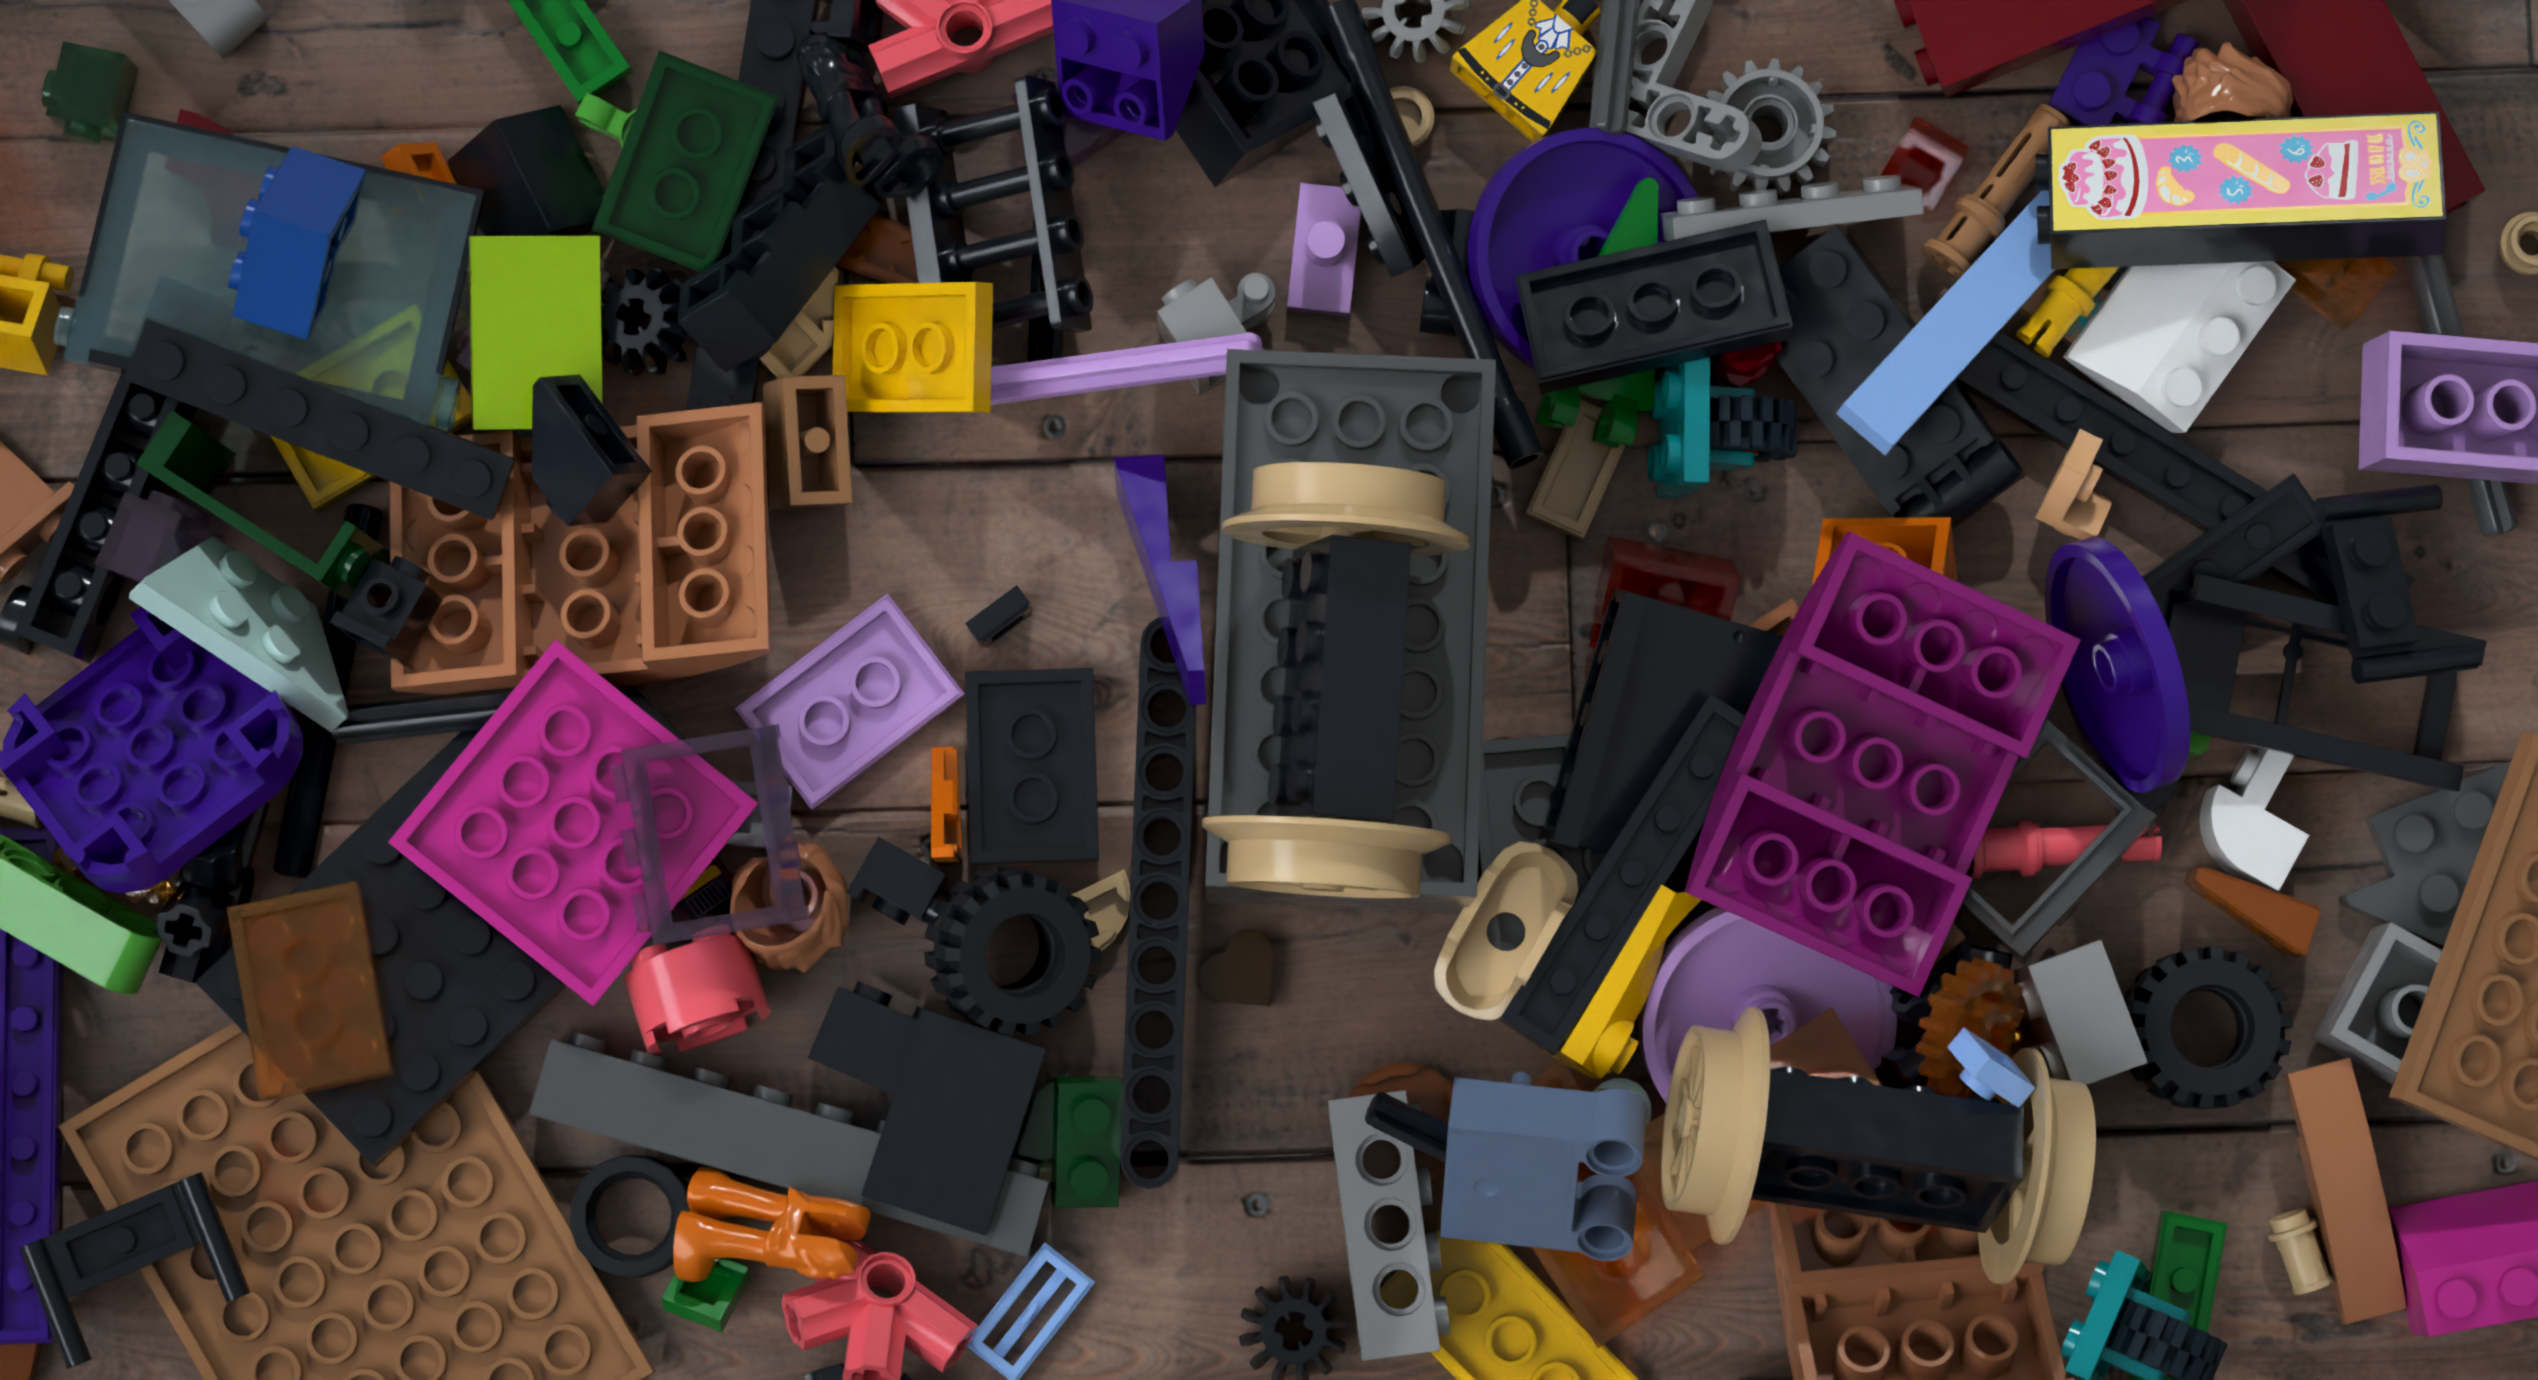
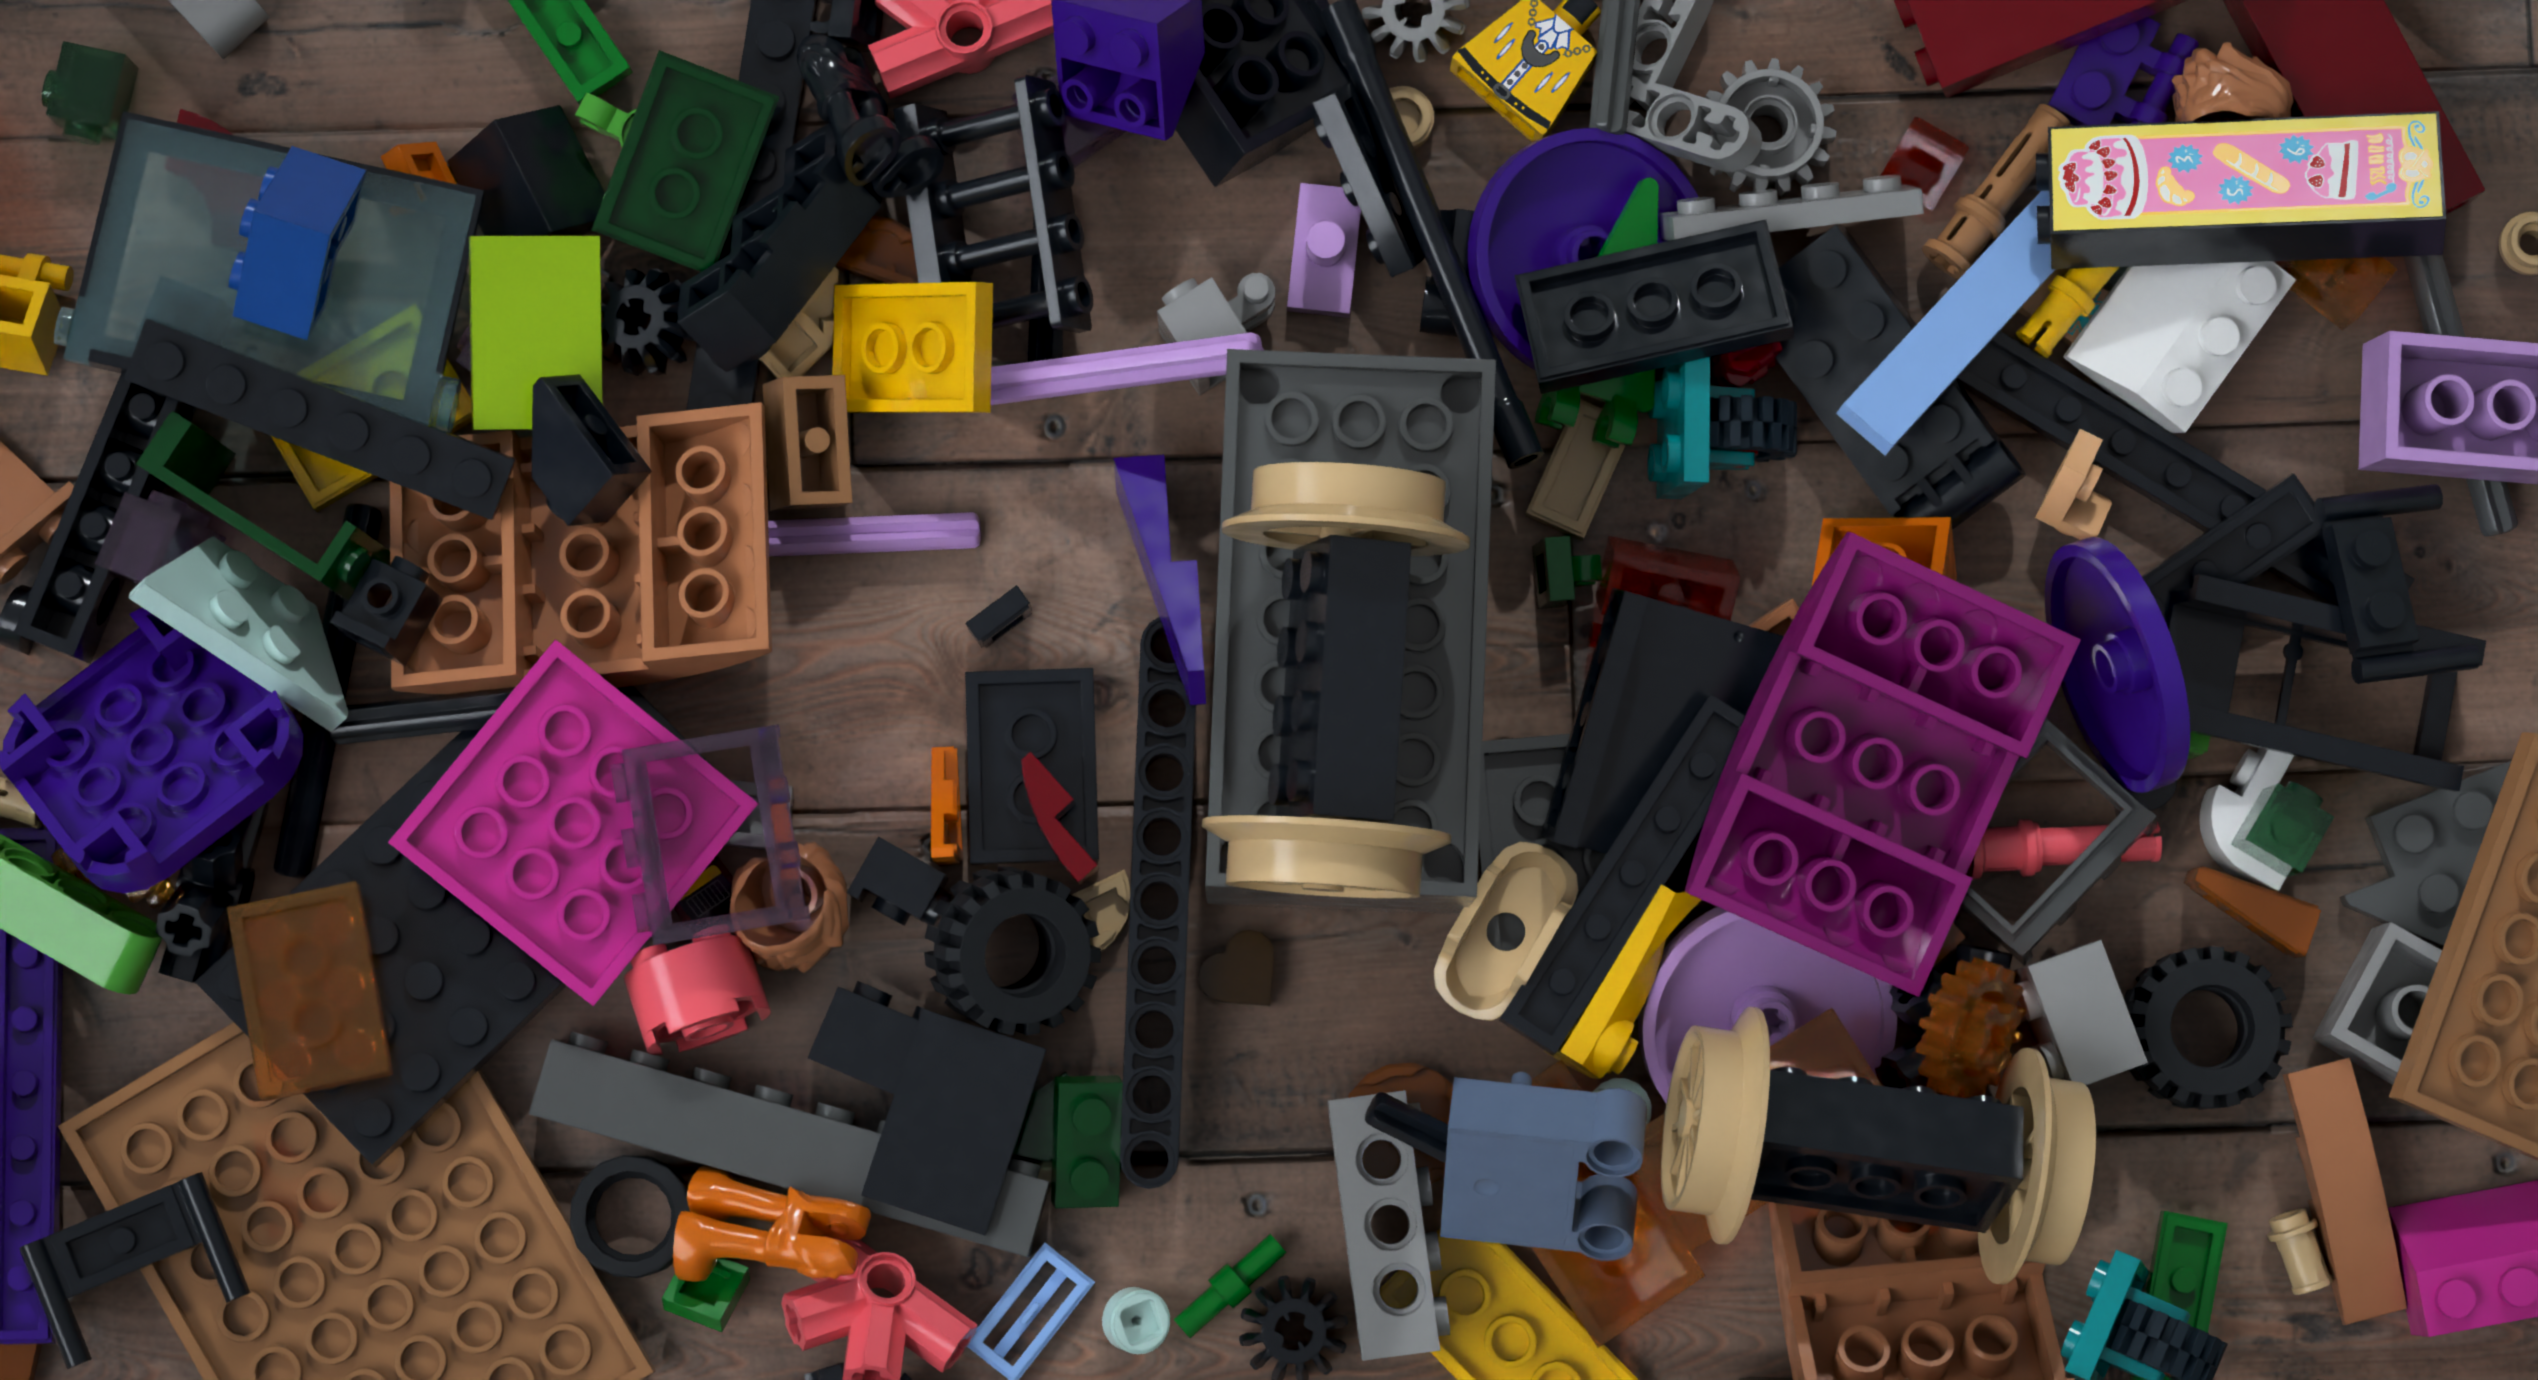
(852, 701): lavender tile -> none
(874, 534): none -> lavender axle
(1049, 804): none -> dark red slope
(1136, 1320): none -> light aqua tile
(1230, 1286): none -> green bar
(1559, 572): none -> dark green tile
(1989, 1069): light blue plate -> none
(2283, 828): none -> clear green brick

